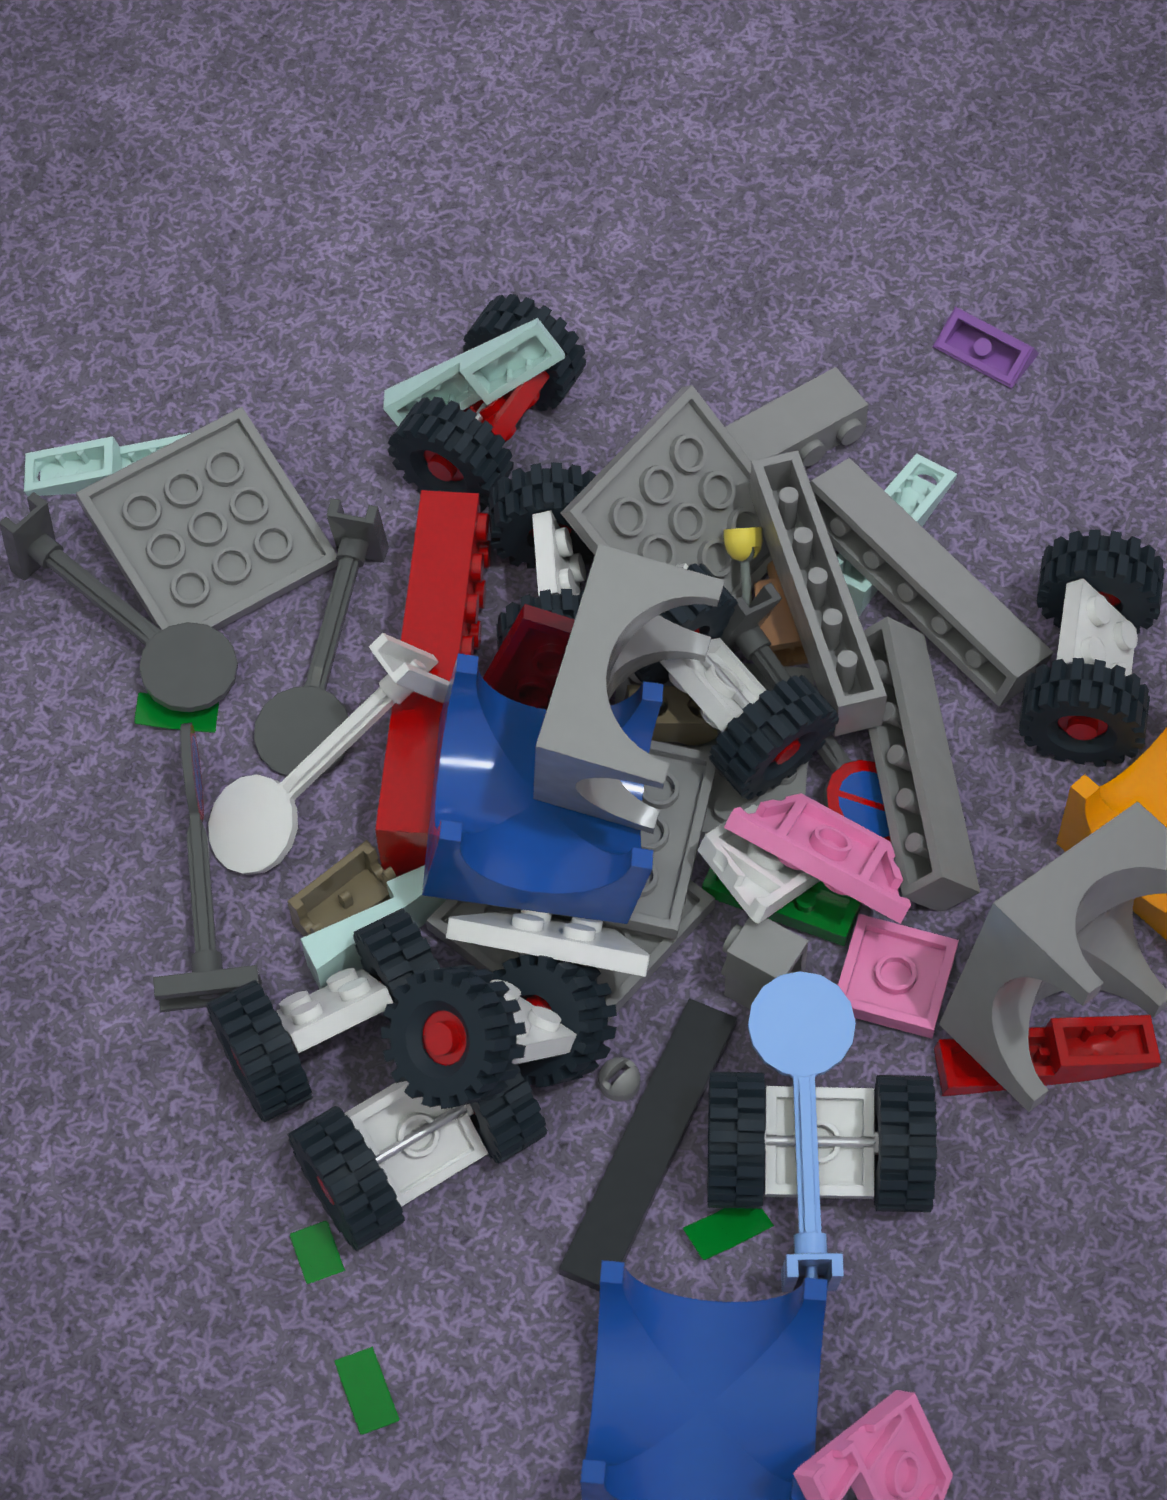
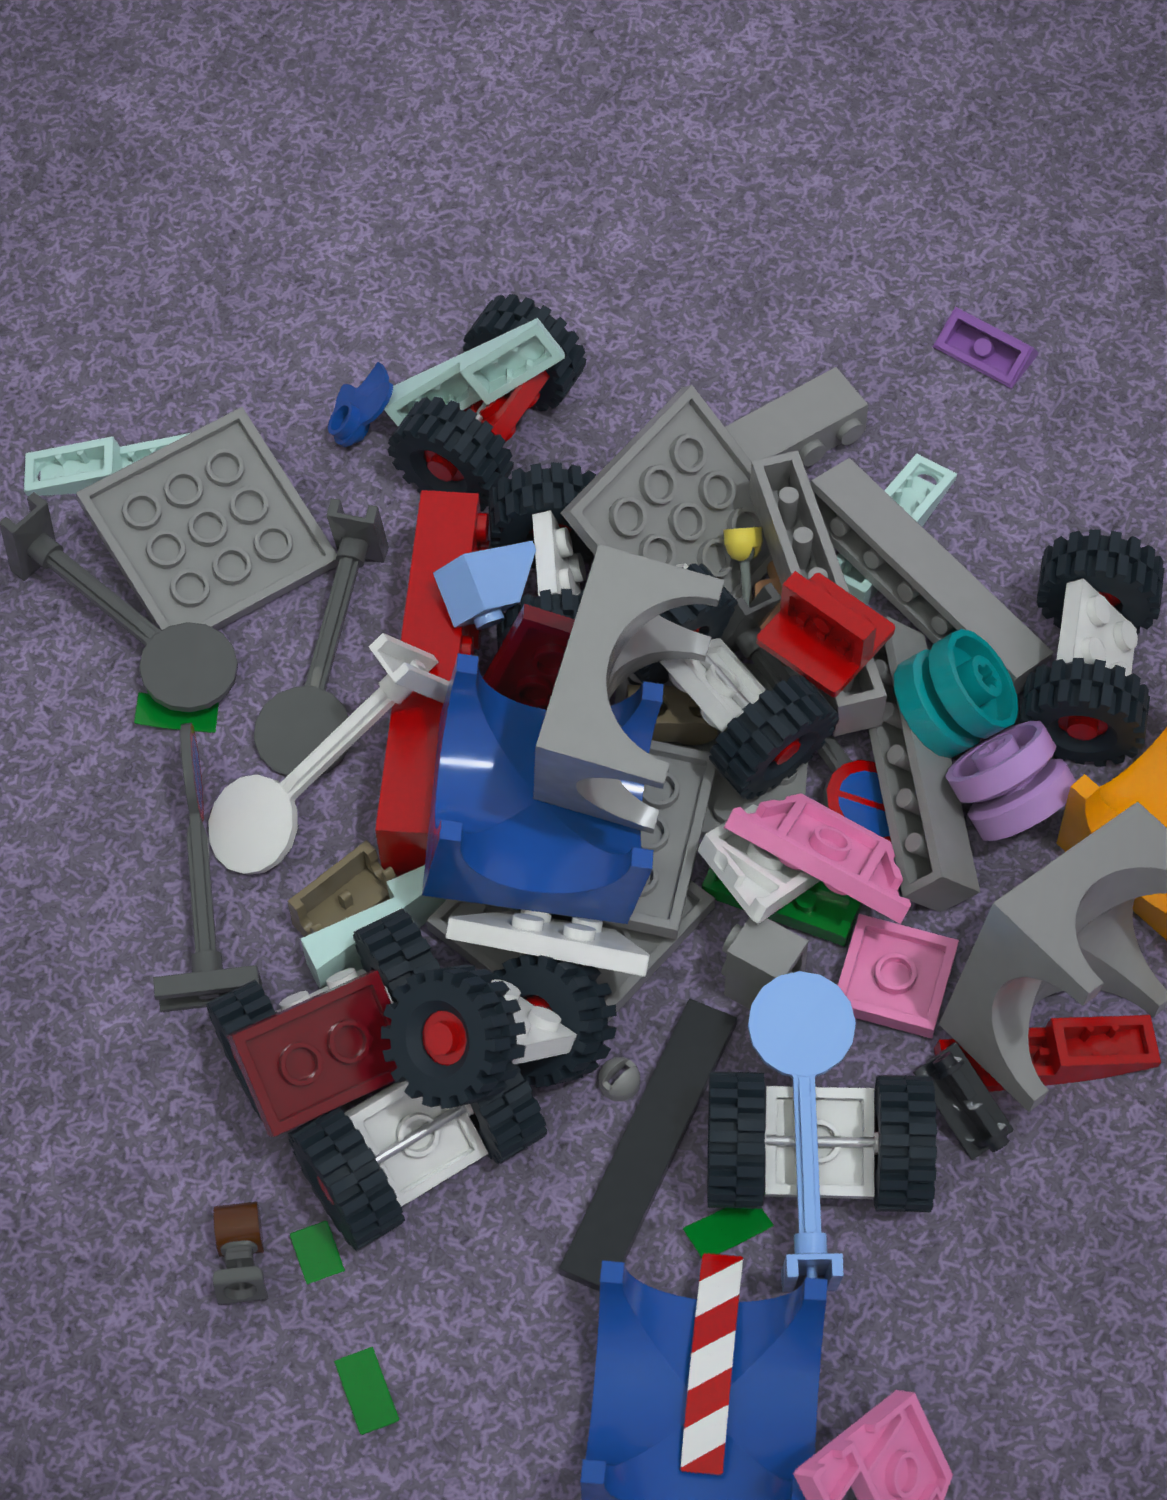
(237, 1239): none -> leg
(316, 1053): none -> dark red plate
(360, 406): none -> blue plate
(485, 583): none -> light blue slope
(711, 1364): none -> sticker
(824, 632): none -> red bracket
(955, 693): none -> teal wheel
(966, 1103): none -> black hinge
(1011, 781): none -> lavender wheel

